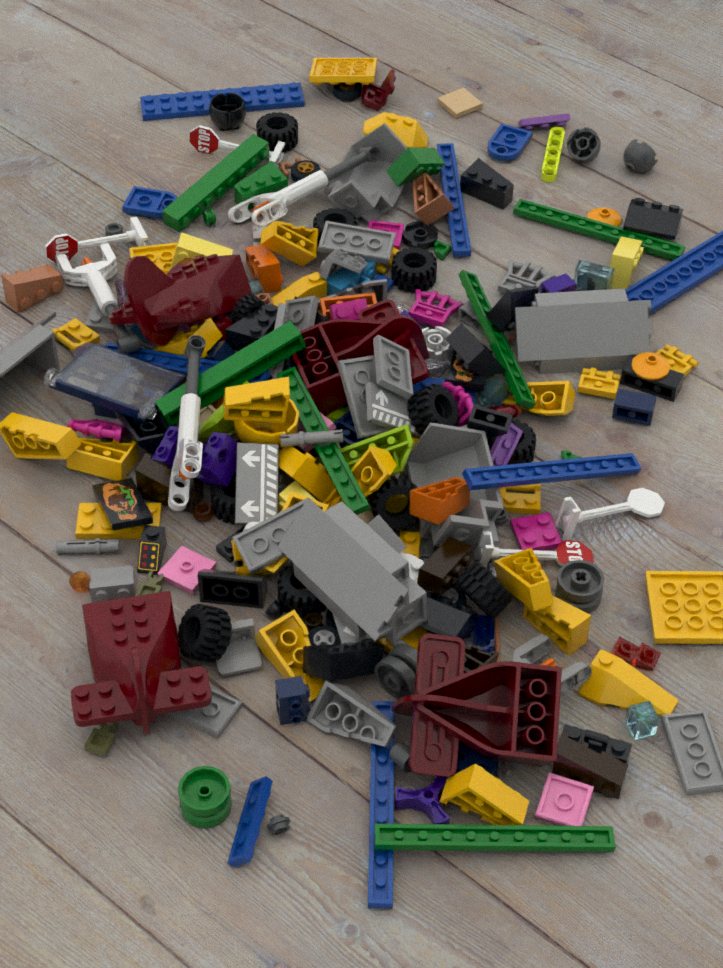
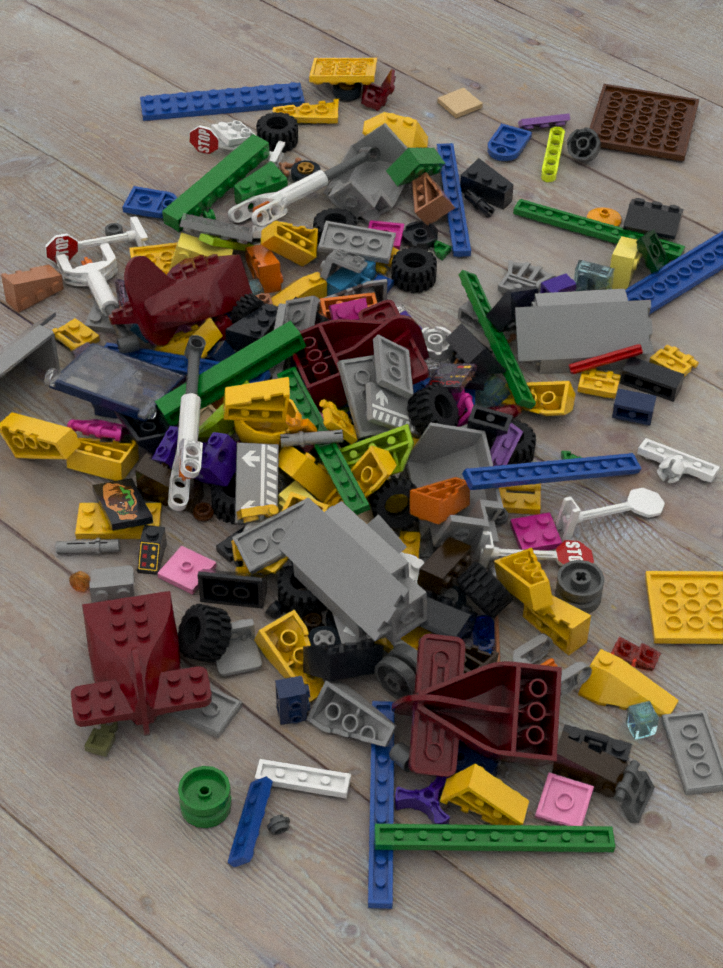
(151, 586): olive plate -> none
(216, 241): none -> lime tile
(223, 229): none -> light grey plate
(227, 111): black piece -> none
(232, 132): none -> white plate
(251, 514): none -> yellow plate
(298, 424): none -> light orange plate
(304, 778): none -> white plate
(313, 114): none -> yellow wing
(338, 419): none -> yellow plate
(432, 314): dark pink plate -> none
(453, 376): none -> tile
(479, 203): none -> black pin
(605, 359): none -> red axle
(634, 796): none -> dark grey plate
(639, 157): dark grey cylinder -> none
(644, 121): none -> reddish brown plate
(650, 366): light orange dish -> none
(652, 251): none -> dark green plate
(676, 463): none -> white plate

